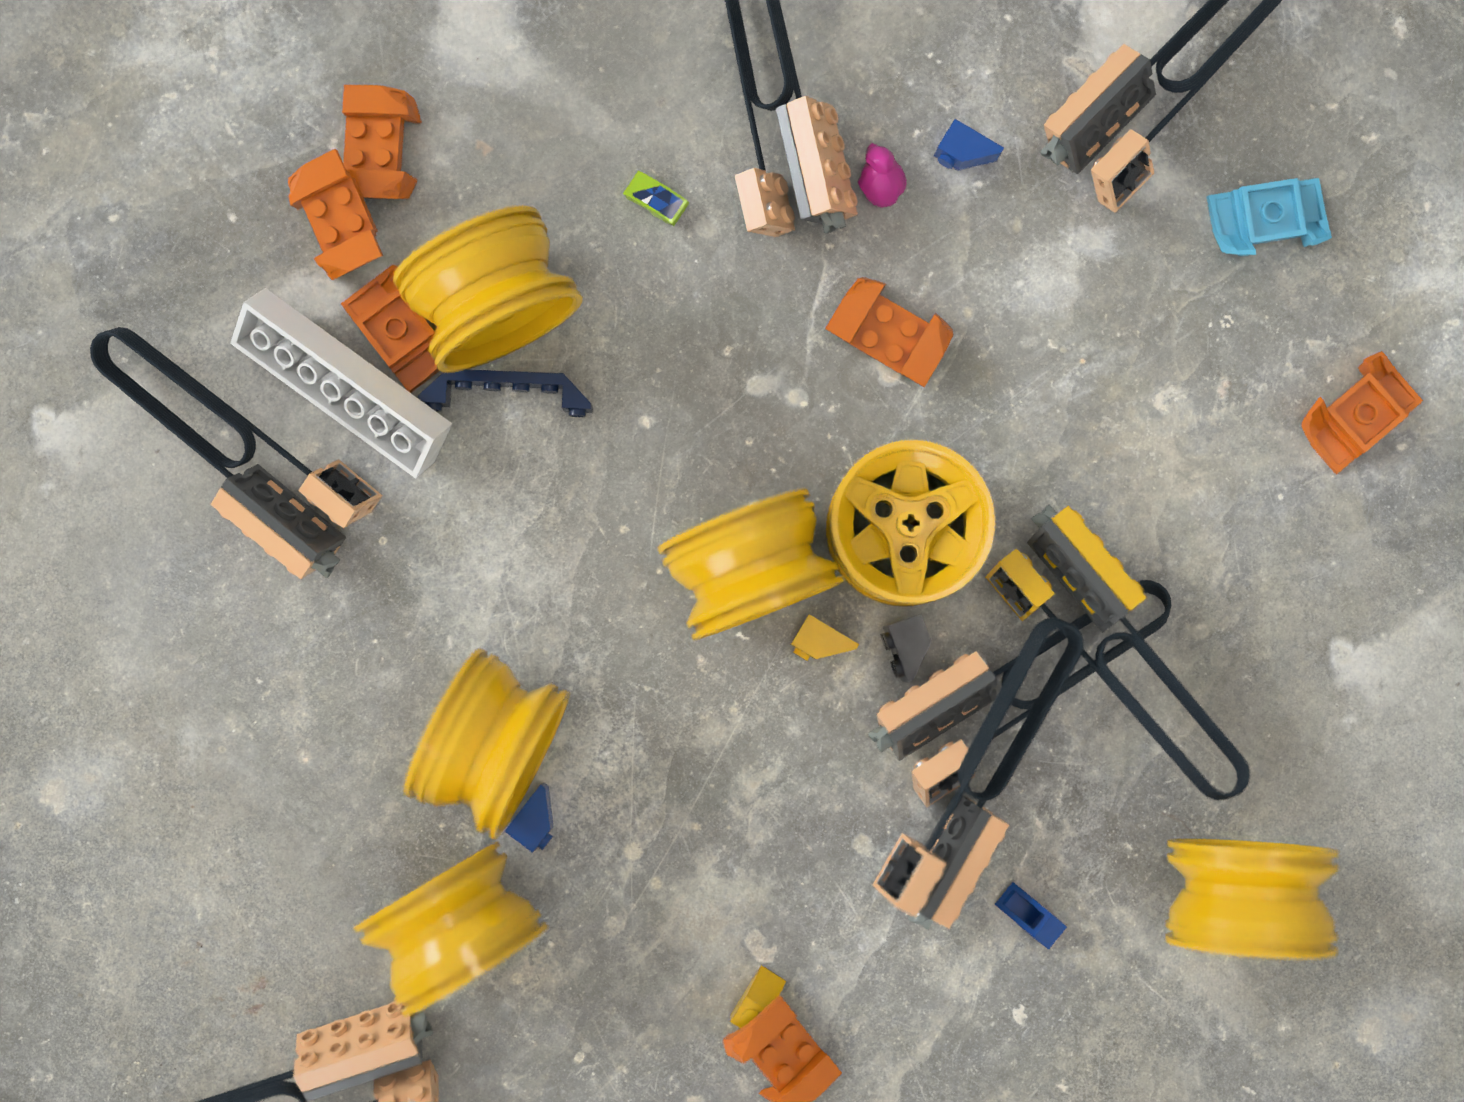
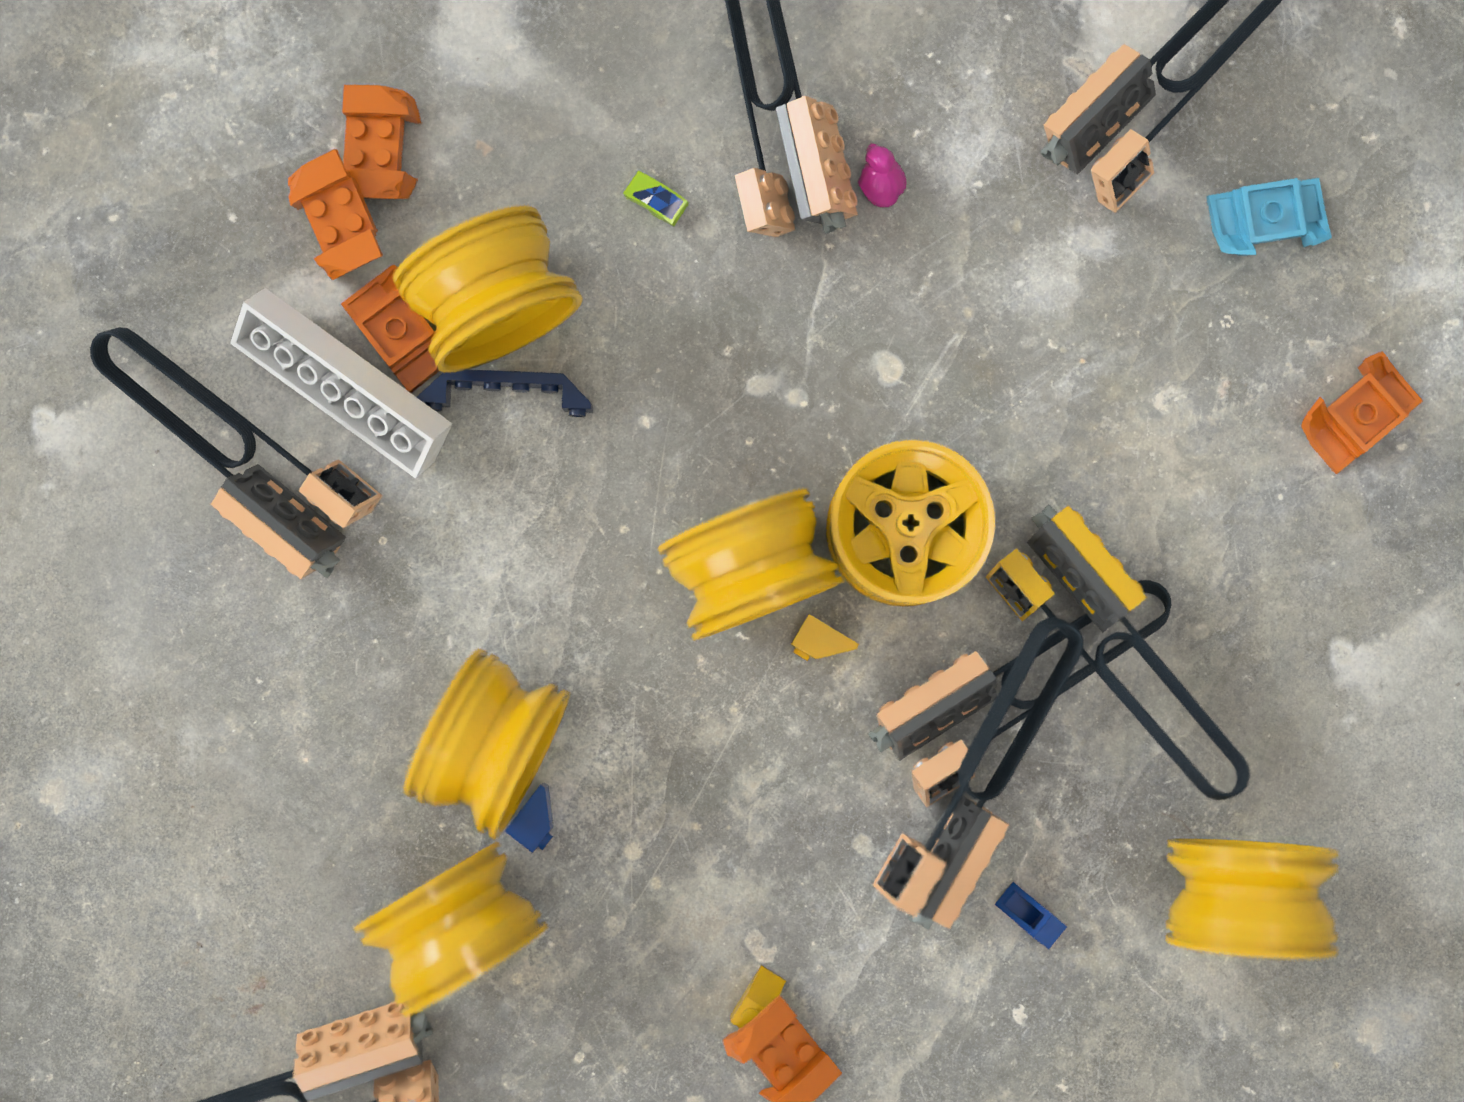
(890, 331): orange piece -> none
(908, 644): black slope -> none
(966, 148): blue slope -> none

